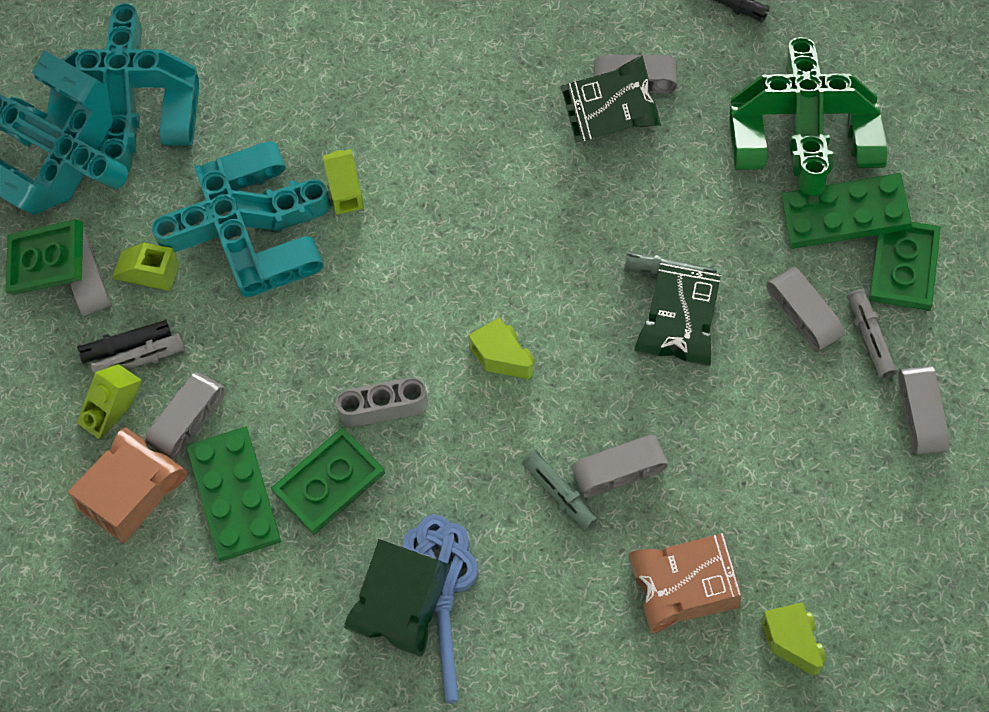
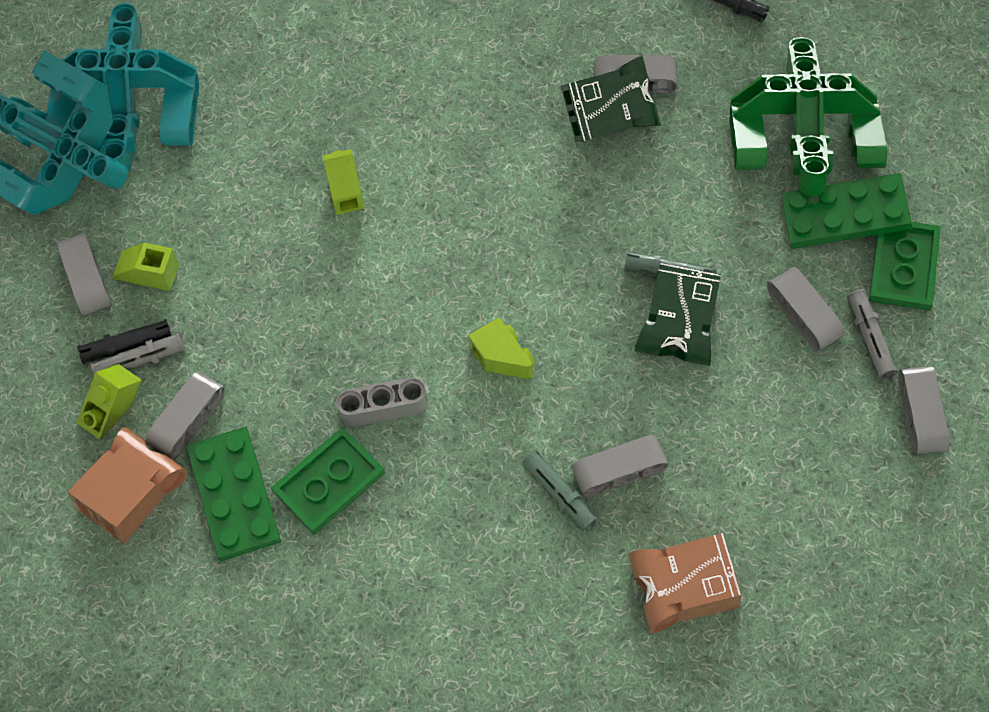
(44, 257): green plate -> none
(220, 184): teal piece -> none
(398, 597): dark green piece -> none
(445, 540): medium blue piece -> none
(791, 637): lime slope -> none

